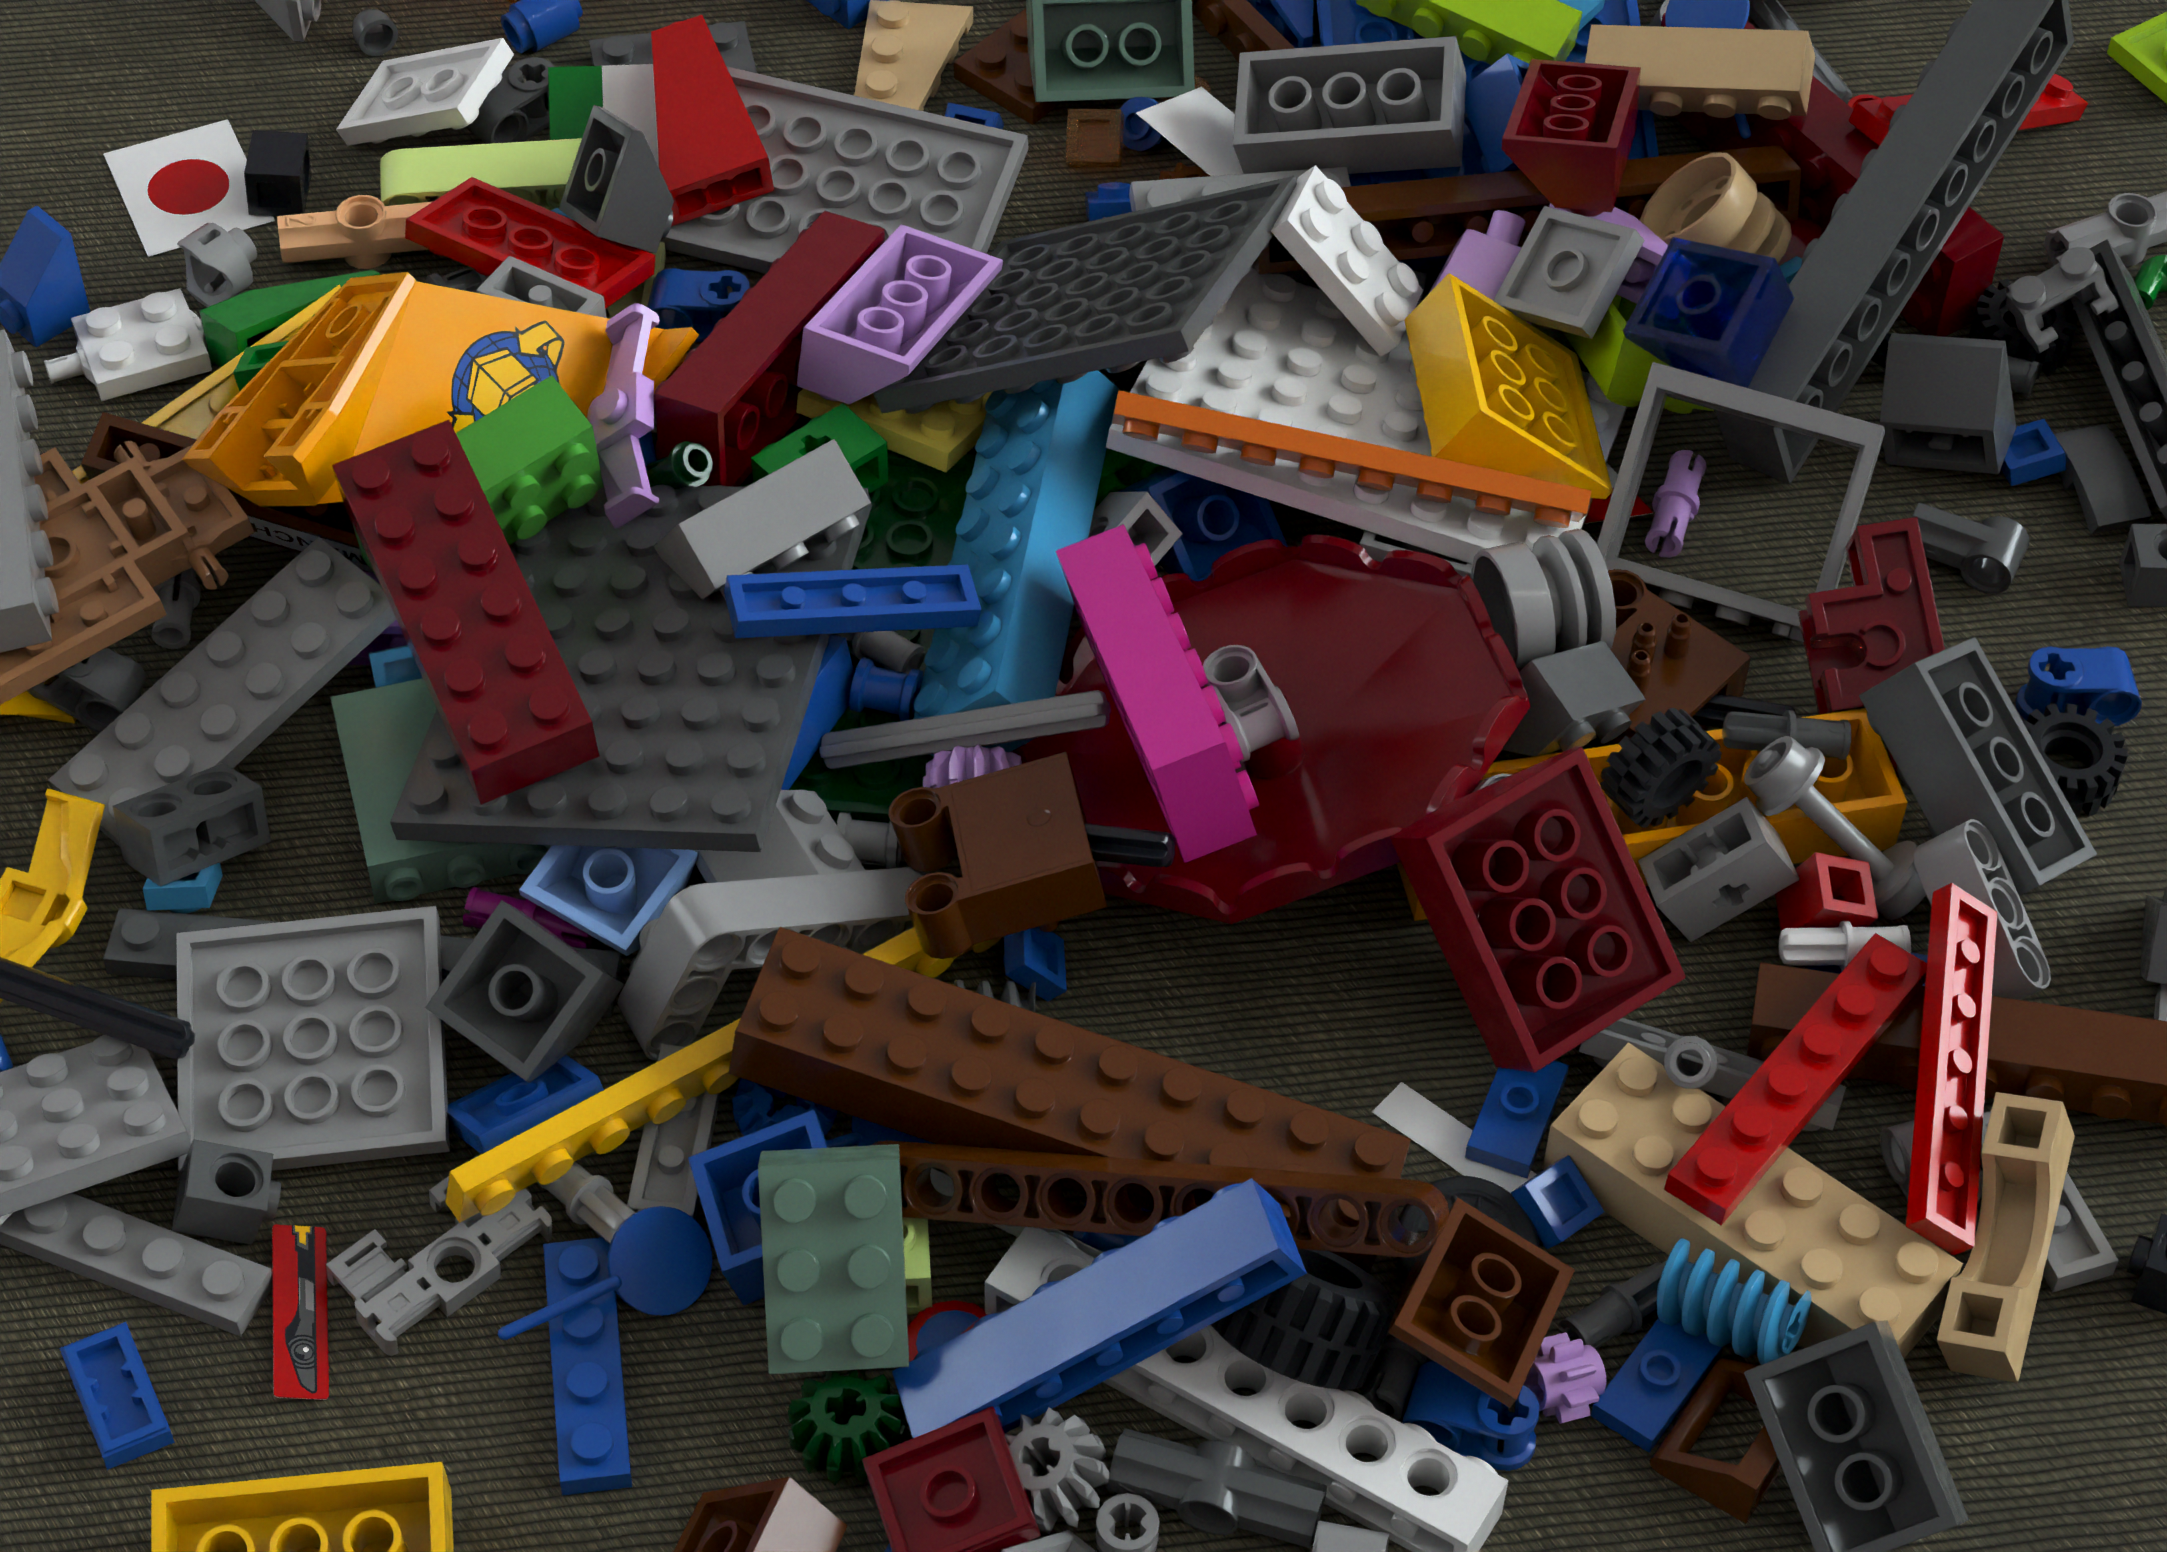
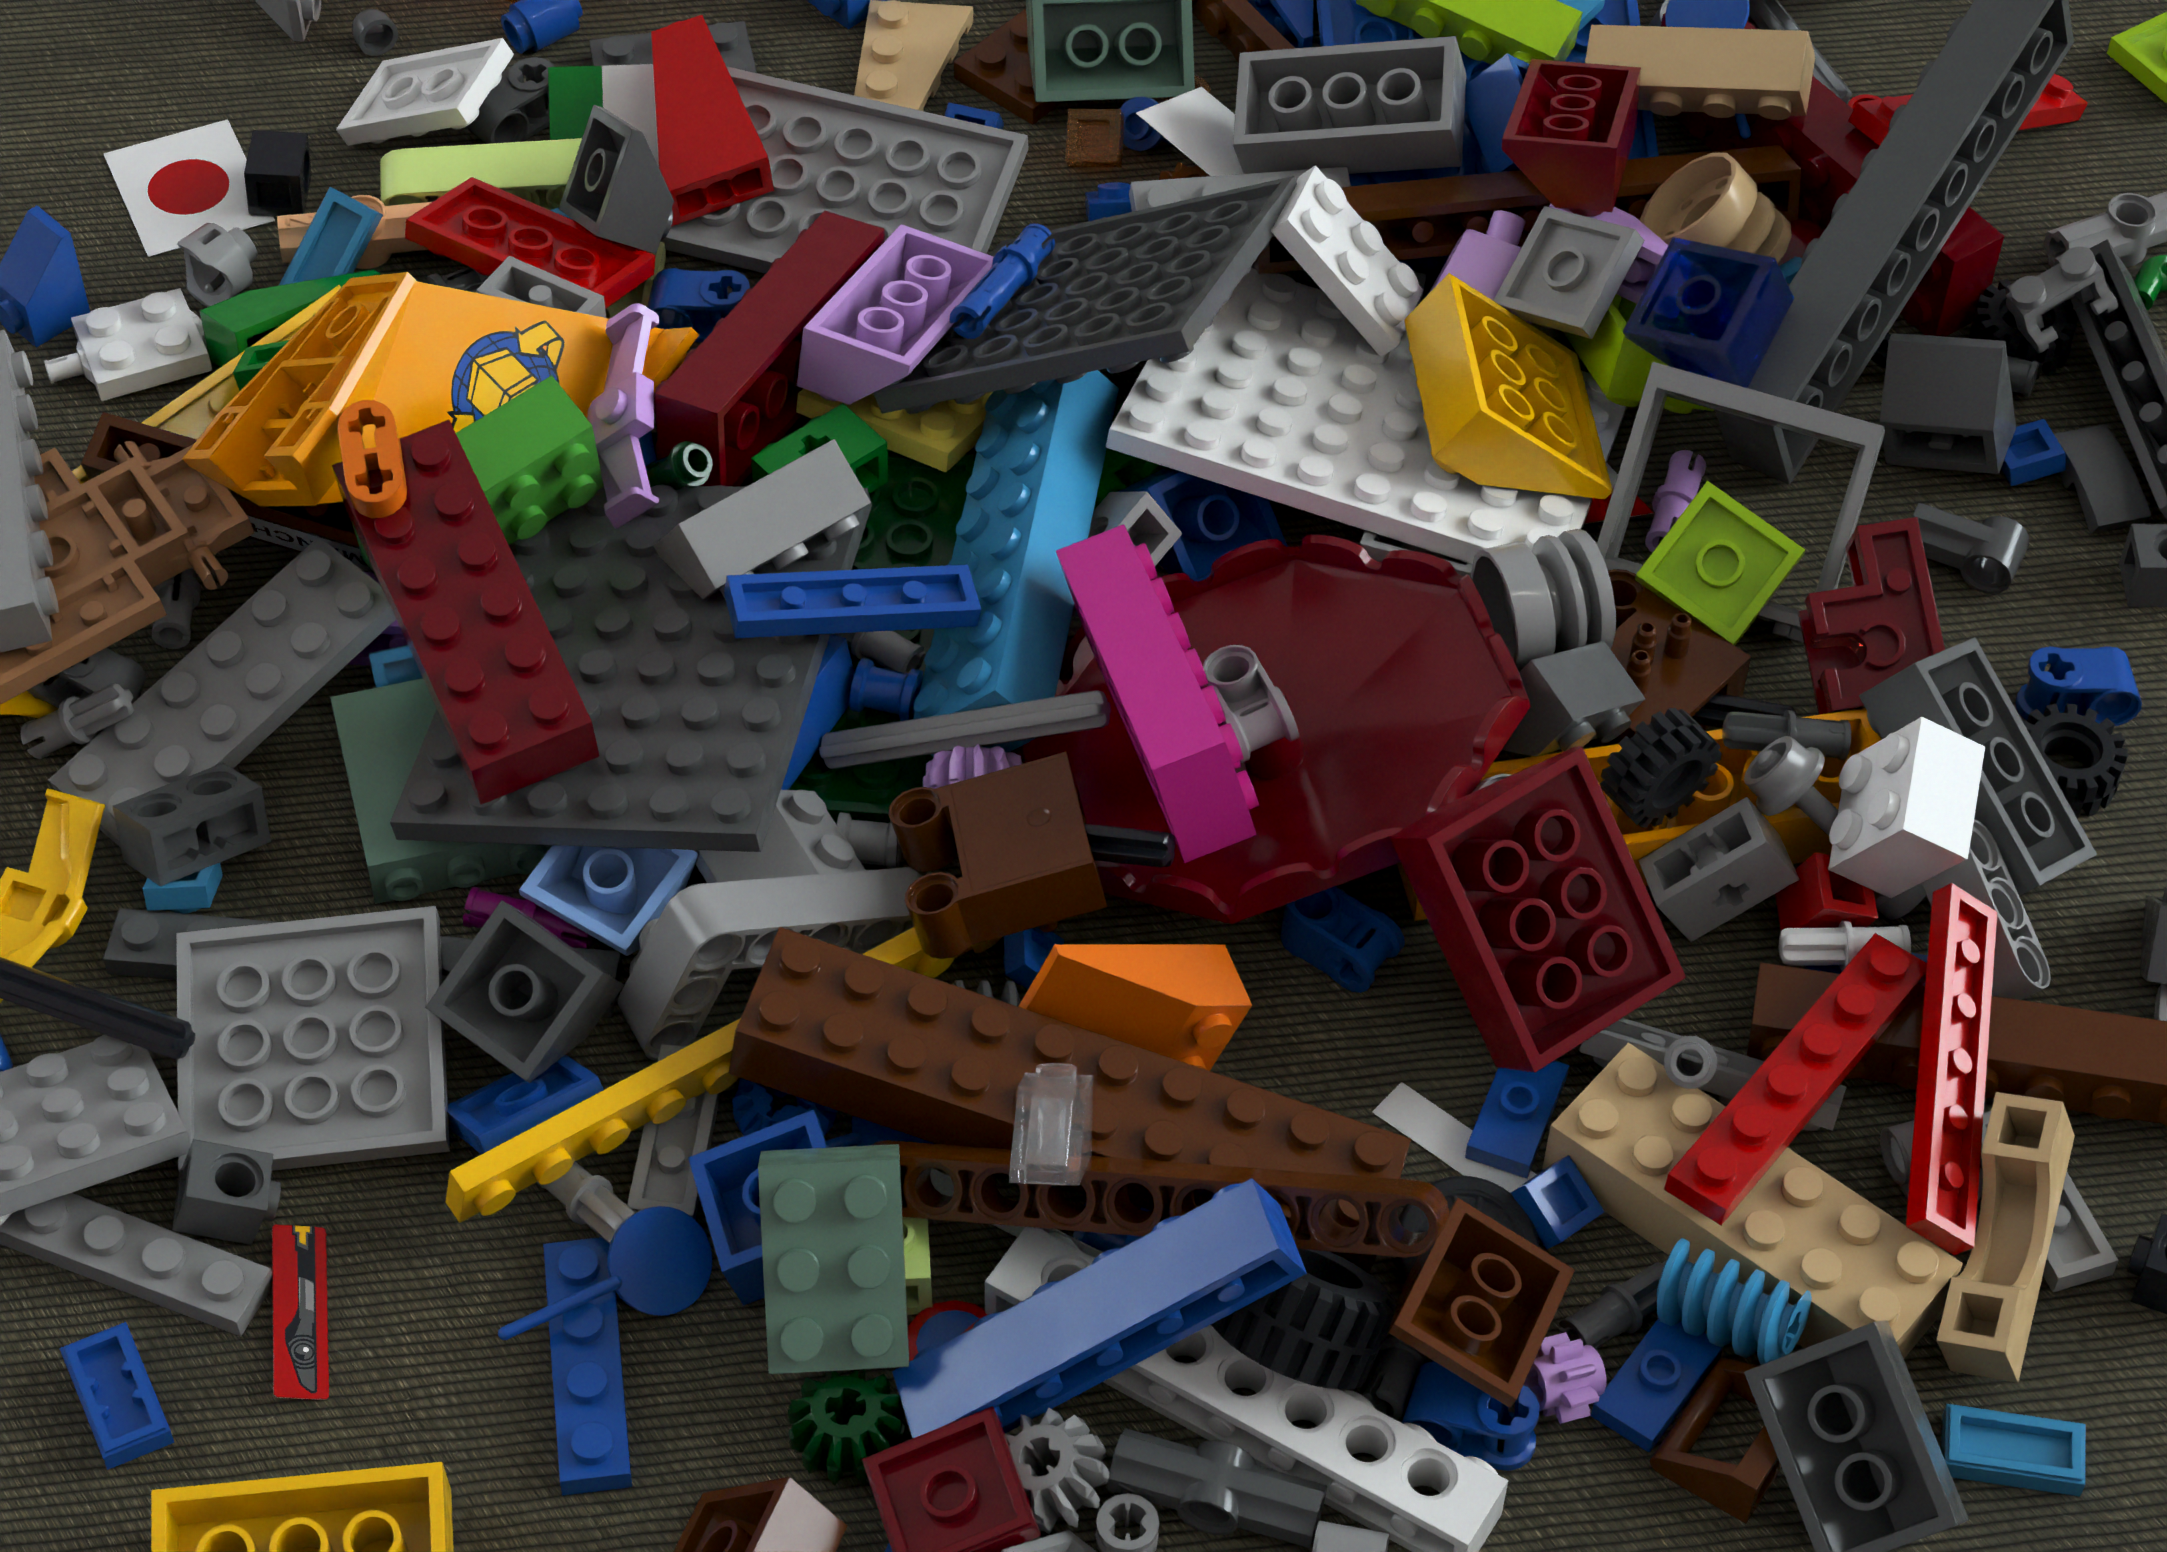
(78, 720): none -> light grey axle
(333, 239): none -> dark azure tile
(359, 461): none -> orange beam
(405, 1298): light grey piece -> none
(1010, 270): none -> blue pin
(1052, 1126): none -> clear slope
(1149, 995): none -> orange slope
(1340, 937): none -> blue piece
(1374, 464): orange plate -> none
(1720, 563): none -> lime plate
(1906, 808): none -> white brick
(2014, 1449): none -> dark azure tile

